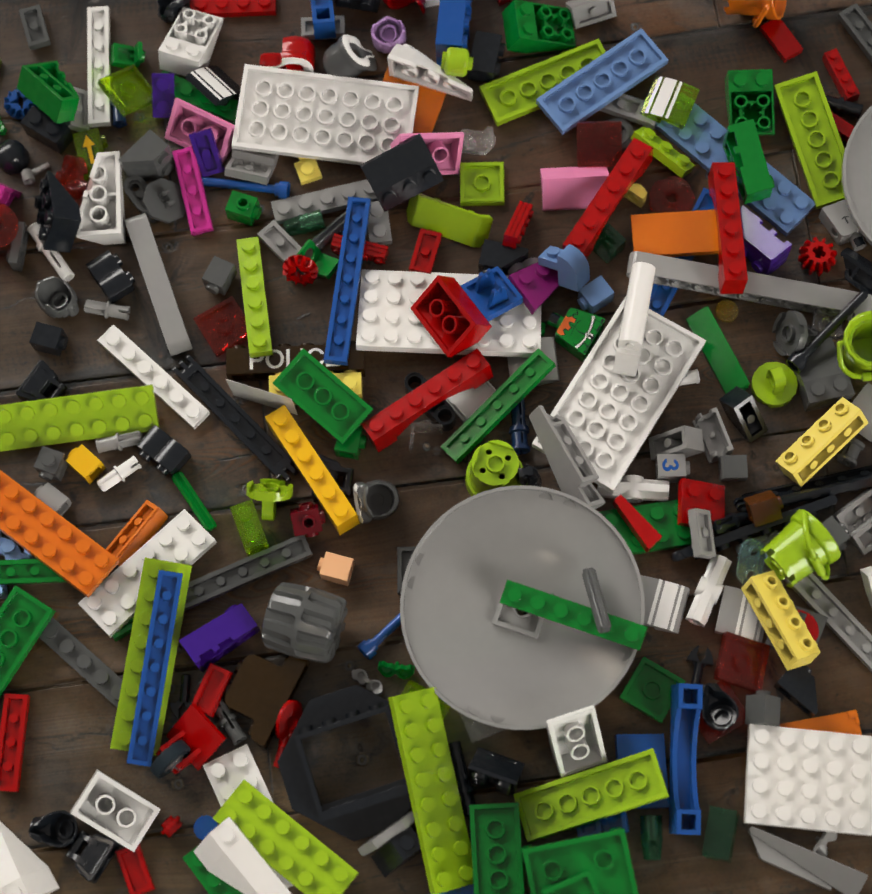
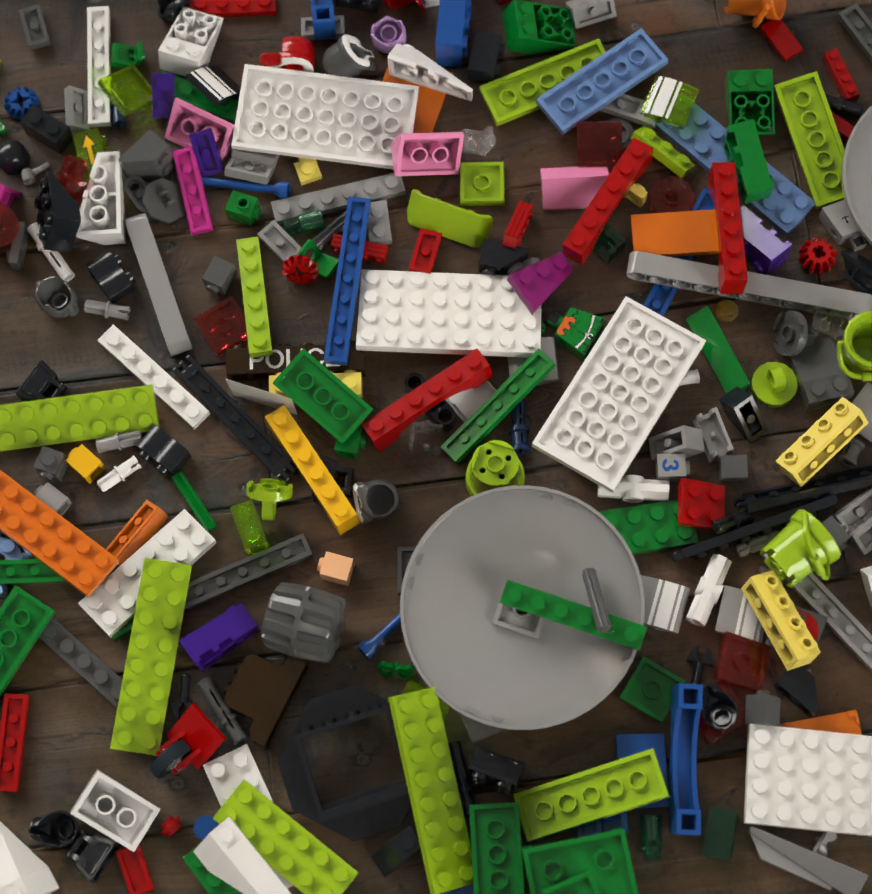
(48, 339): black brick -> none
(49, 90): green wedge -> none
(154, 668): blue plate -> none
(212, 689): red tile -> none
(285, 725): red piece -> none
(304, 527): dark red brick -> none
(361, 677): light grey piece -> none
(387, 834): light grey tile -> none
(402, 172): black slope -> none
(450, 316): red slope -> none
(456, 61): lime head -> none
(492, 293): blue plate -> none
(529, 476): black hinge -> none
(566, 457): light grey wedge -> none
(570, 264): medium blue brick -> none
(576, 741): white slope -> none
(595, 295): medium blue brick -> none
(634, 319): white piece -> none
(639, 526): red piece -> none
(701, 533): light grey plate -> none
(747, 562): clear light blue plate -> none
(764, 508): reddish brown brick -> none
(798, 361): black piece -> none

